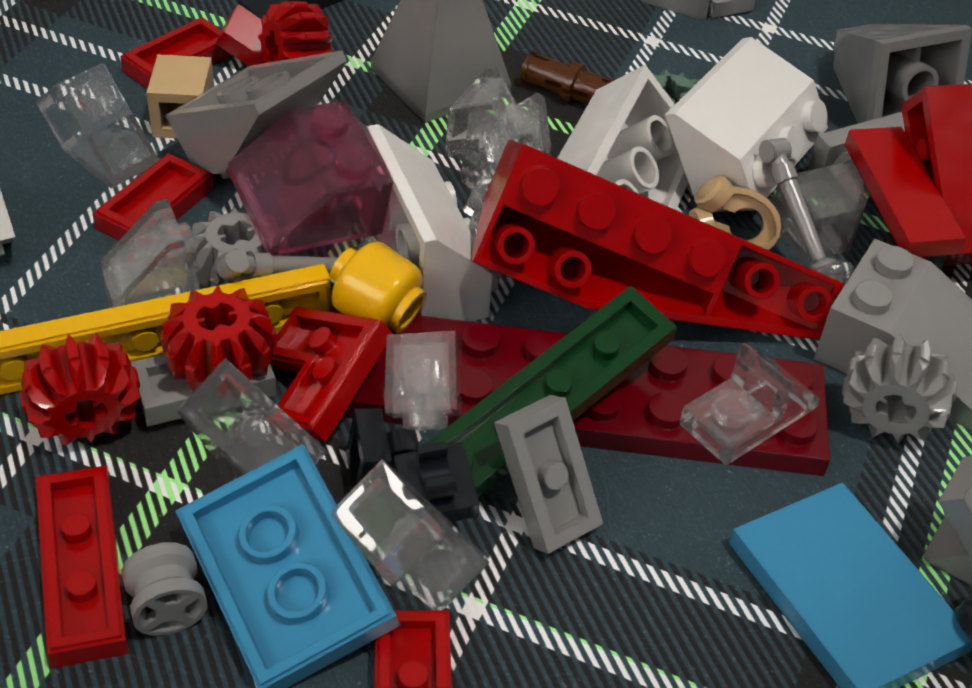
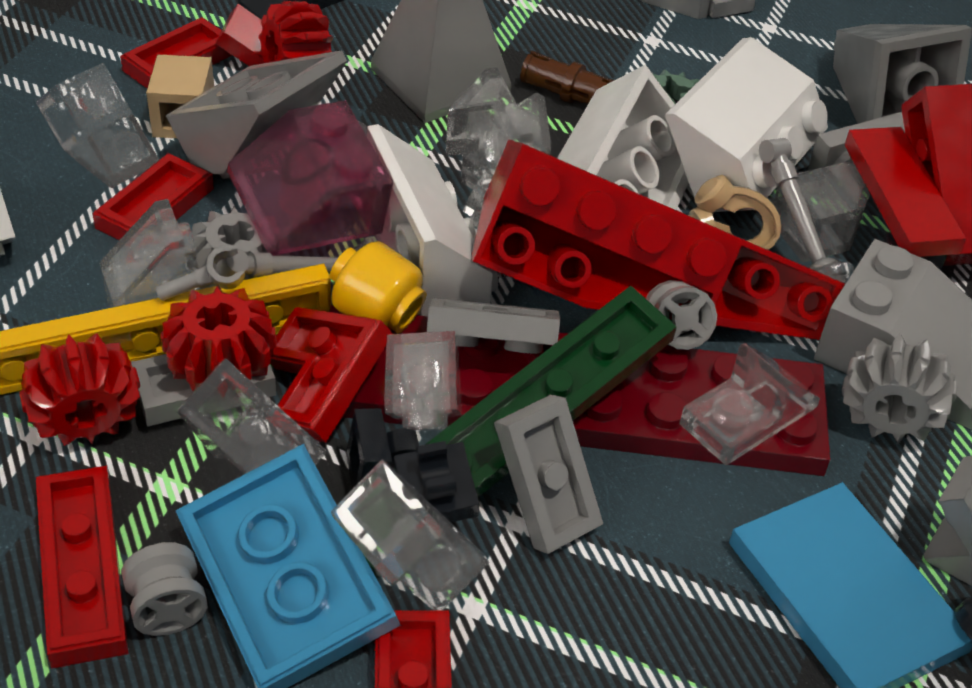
(203, 276): none -> light grey hand
(520, 327): none -> light grey plate
(693, 319): none -> light grey wheel

